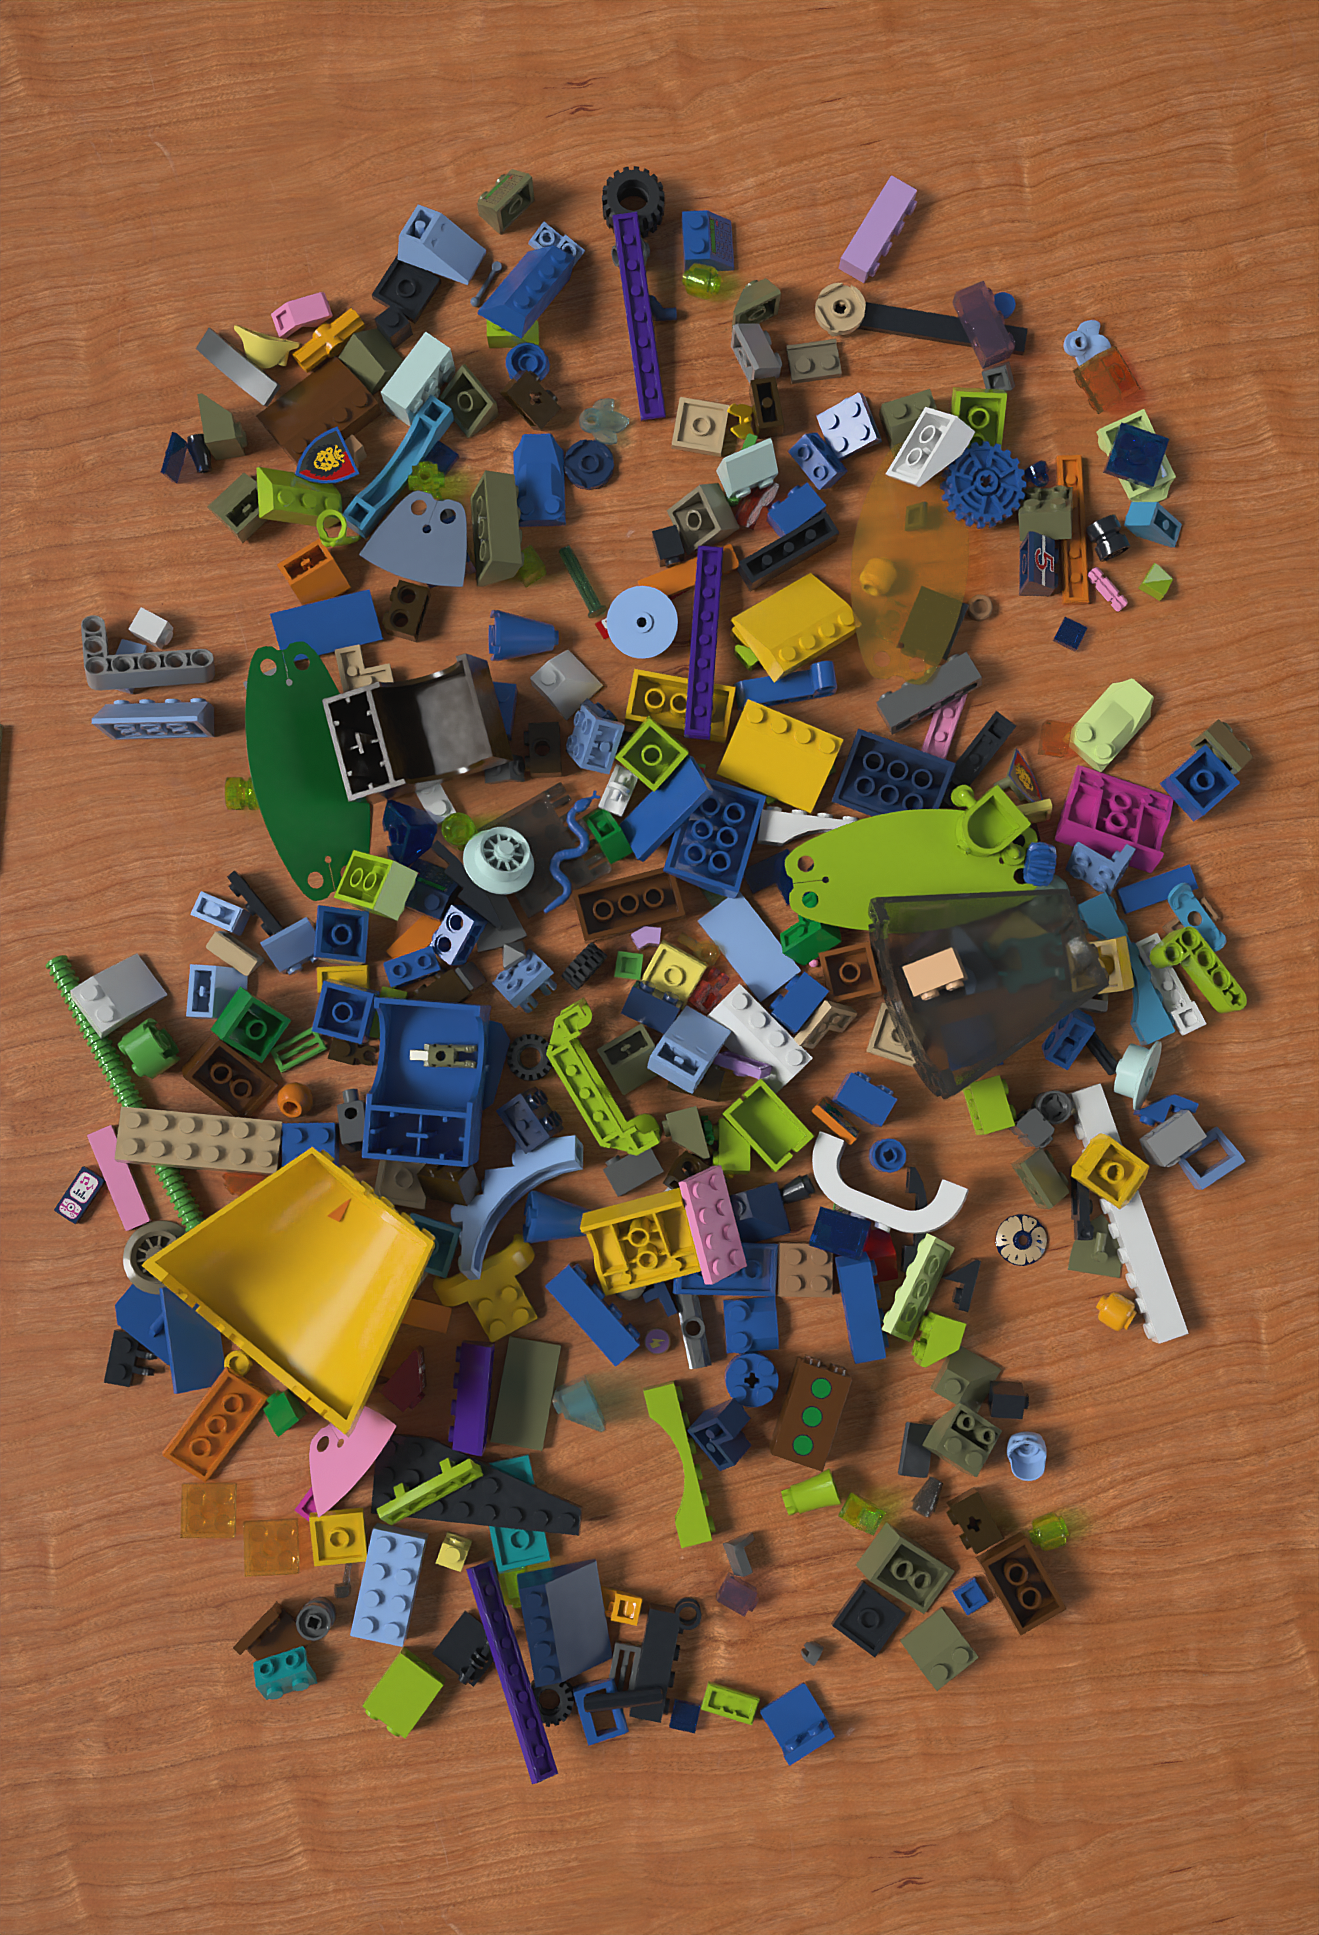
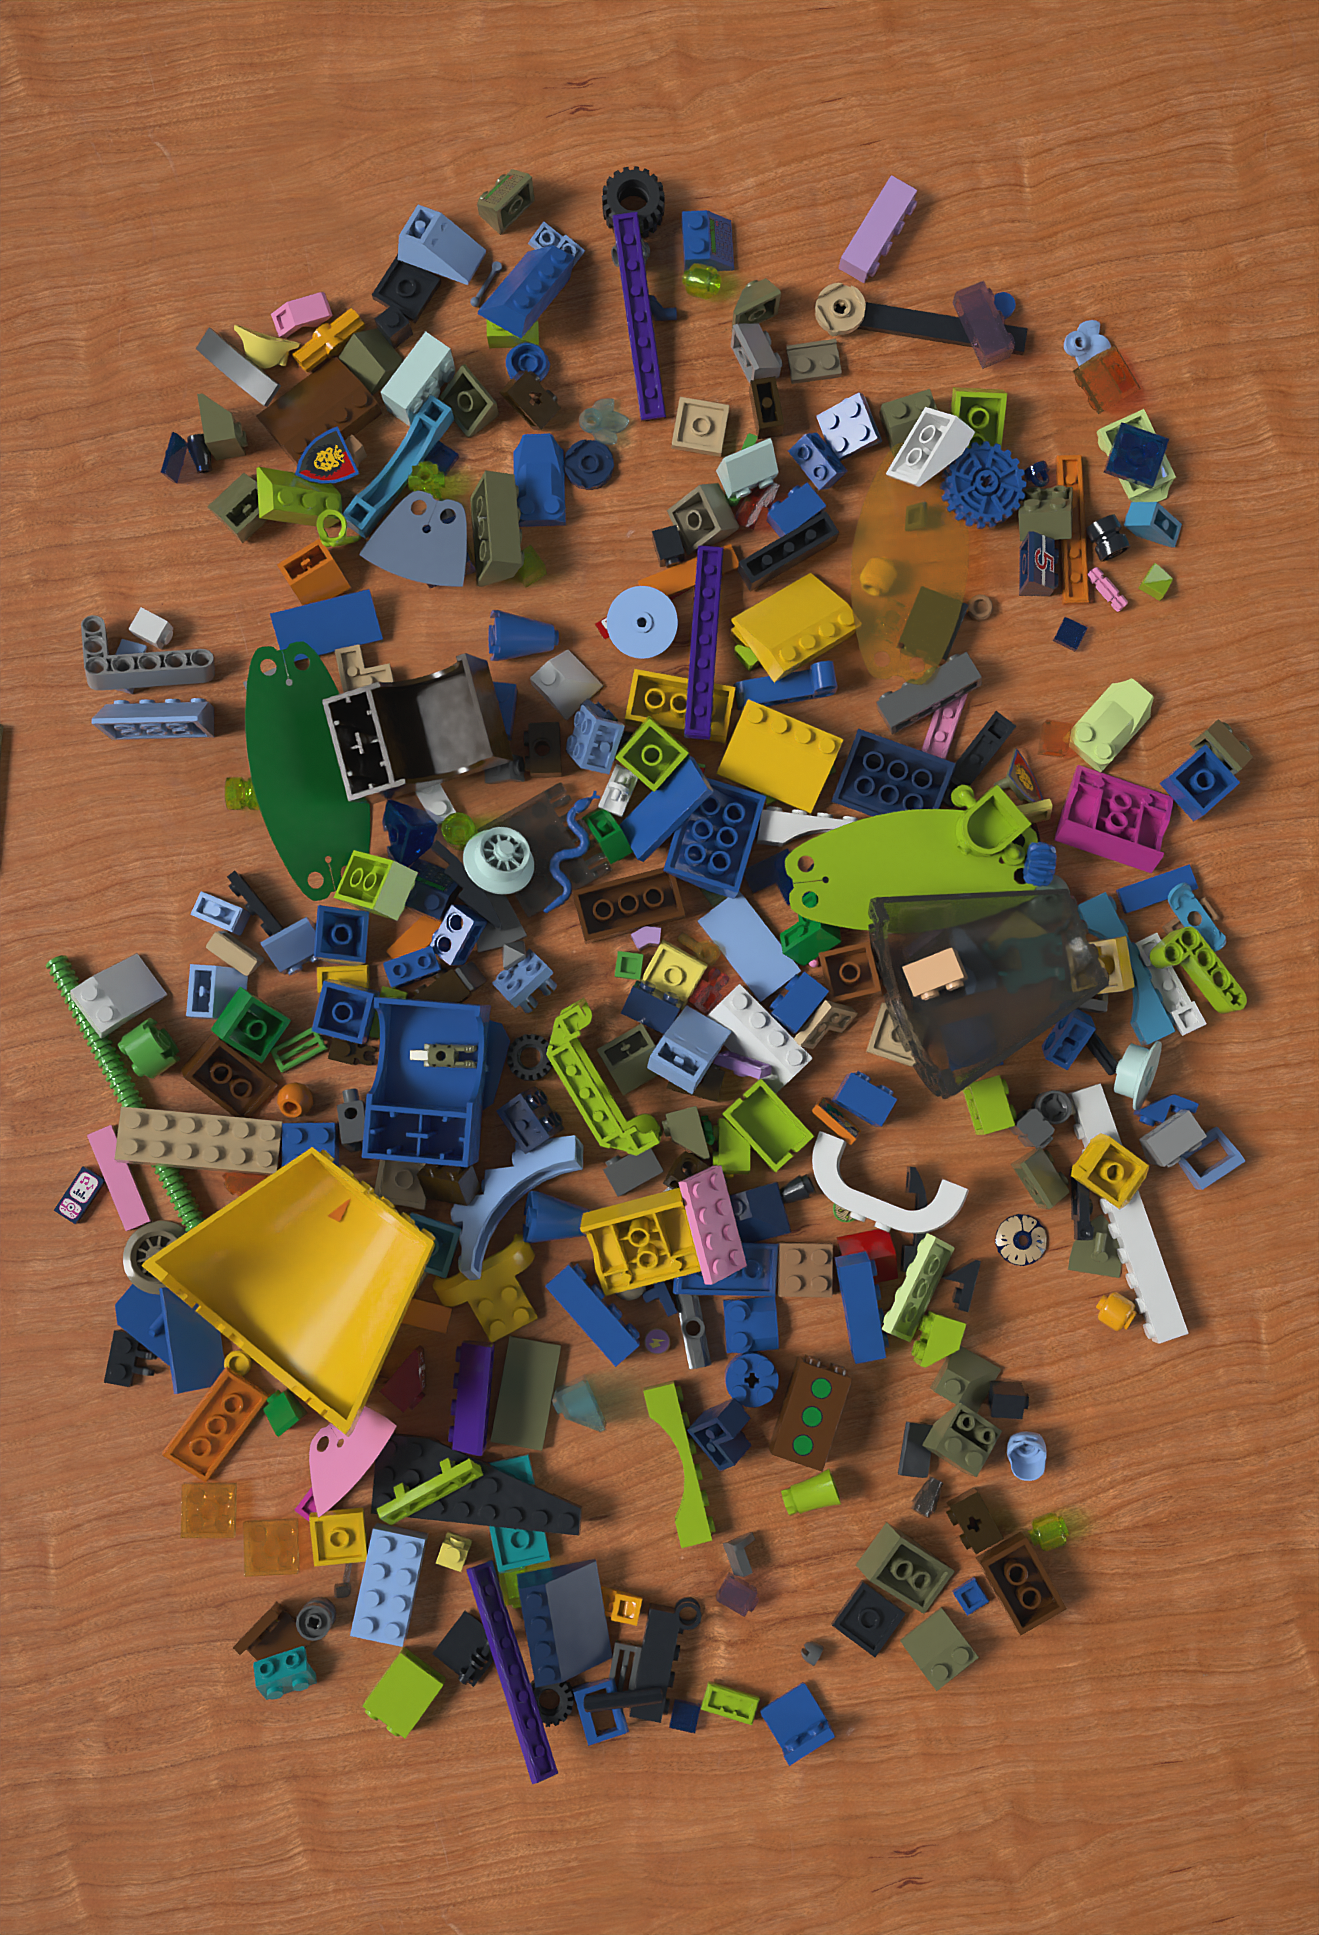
(412, 611): dark brown brick -> none
(581, 582): clear green axle -> none
(584, 966): black tyre -> none
(744, 413): yellow piece -> none
(840, 1233): clear blue slope -> none
(862, 1514): clear neon green brick -> none
(887, 1155): blue wheel -> none
(998, 377): dark grey slope -> none
(1097, 869): medium blue bracket -> none

